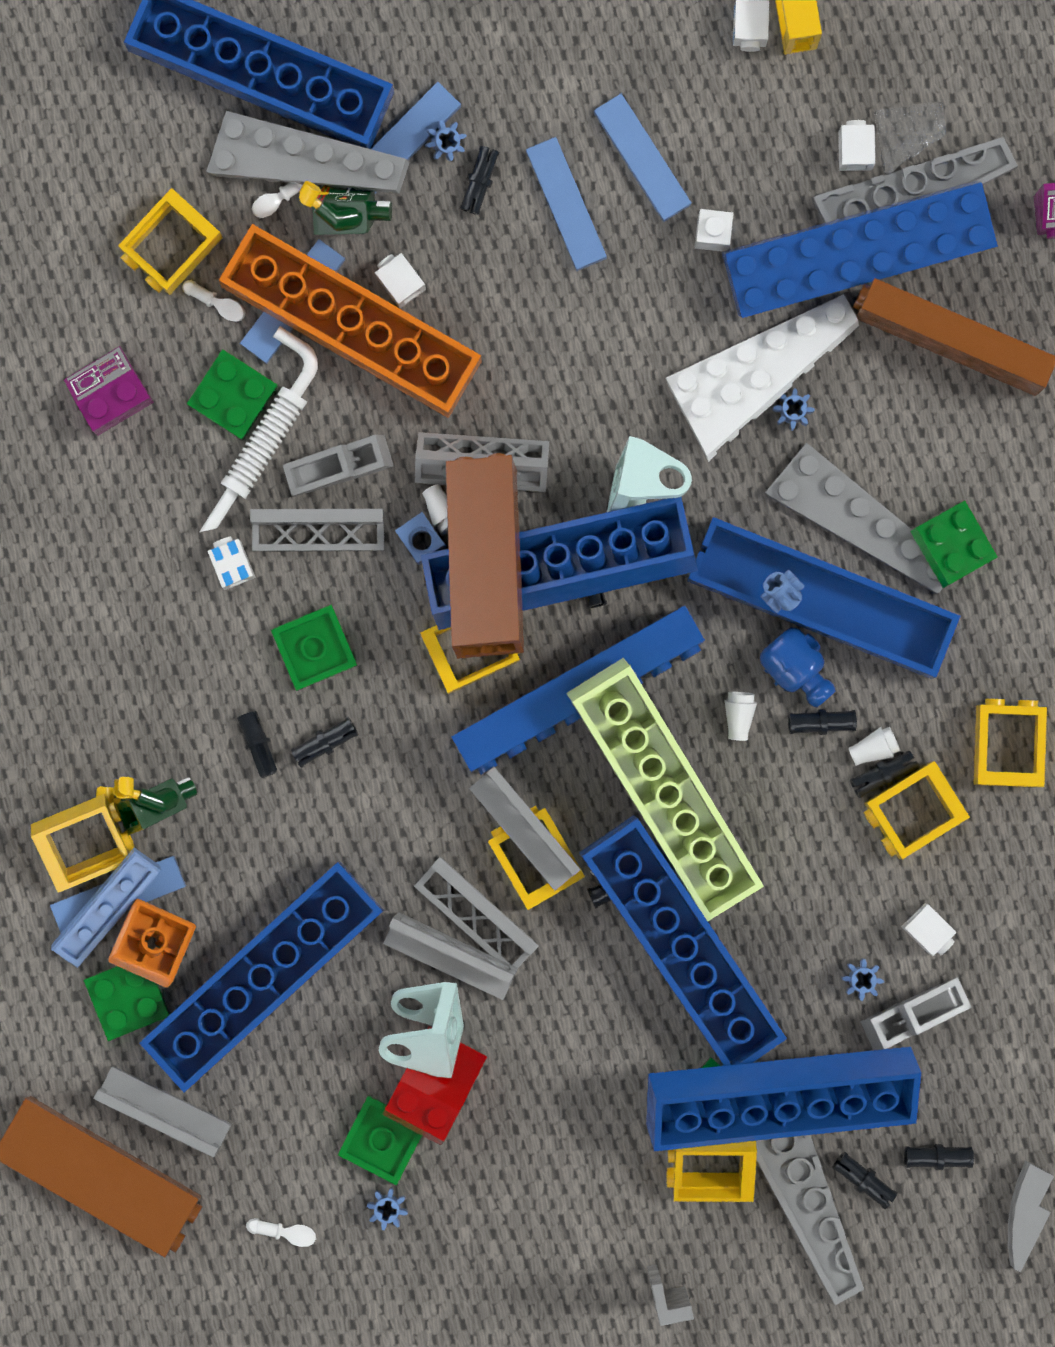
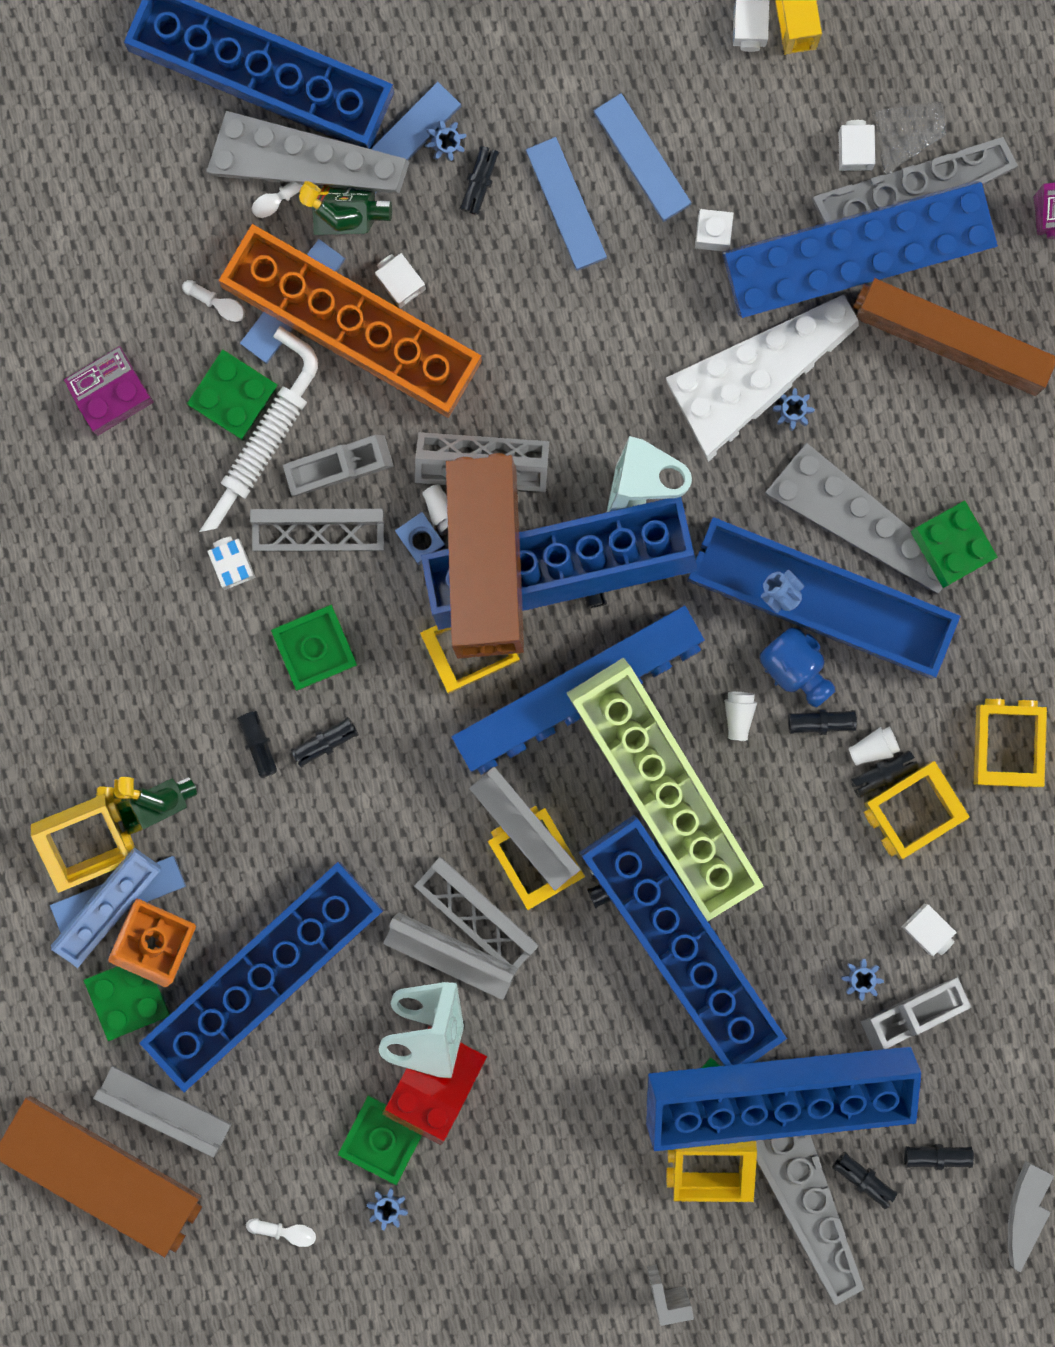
(170, 201): yellow window -> none

